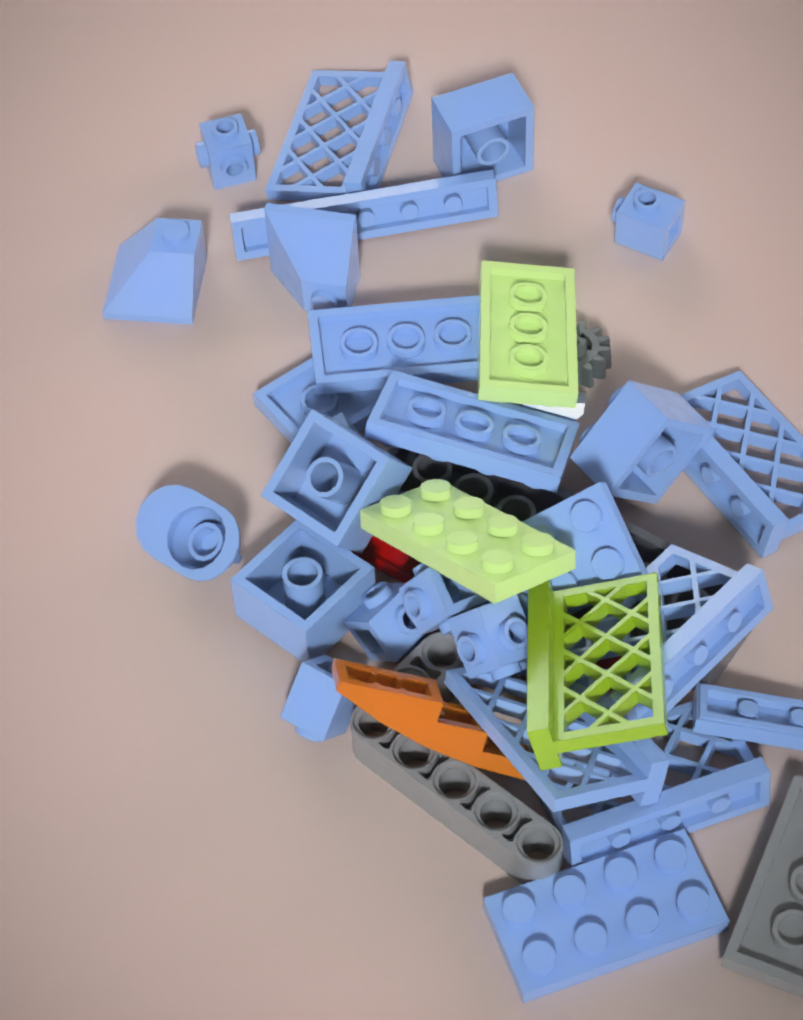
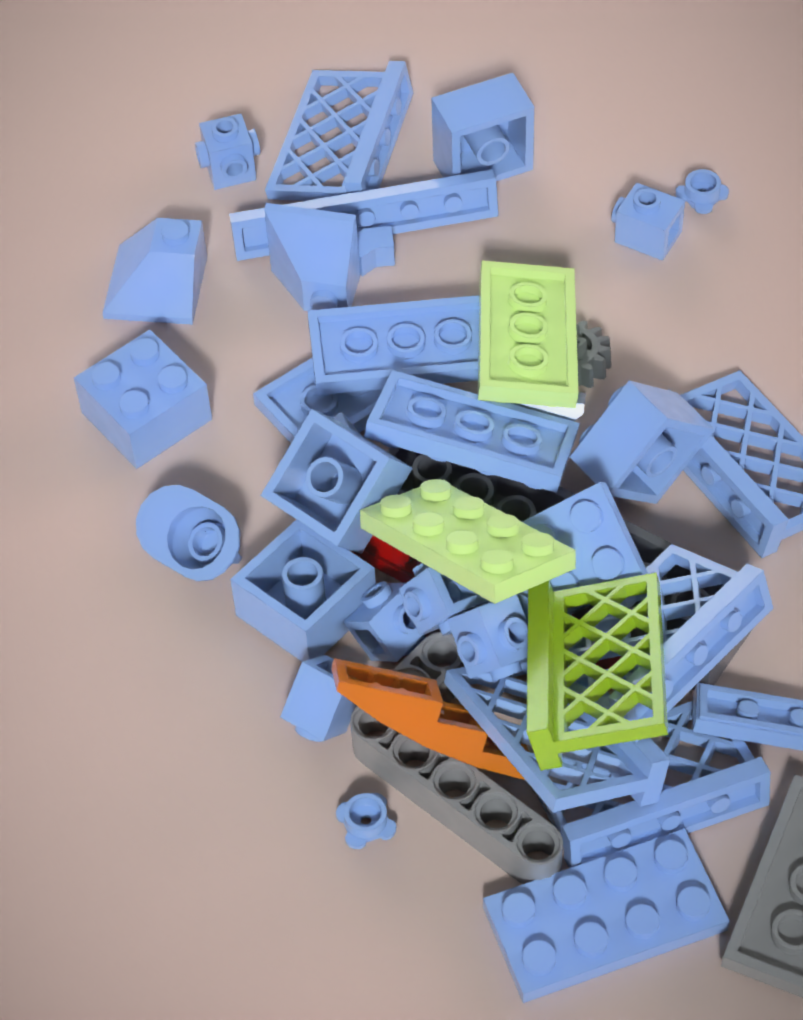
(143, 398): none -> light blue brick
(365, 806): none -> light blue plate
(375, 248): none -> light blue piece
(702, 190): none -> light blue plate

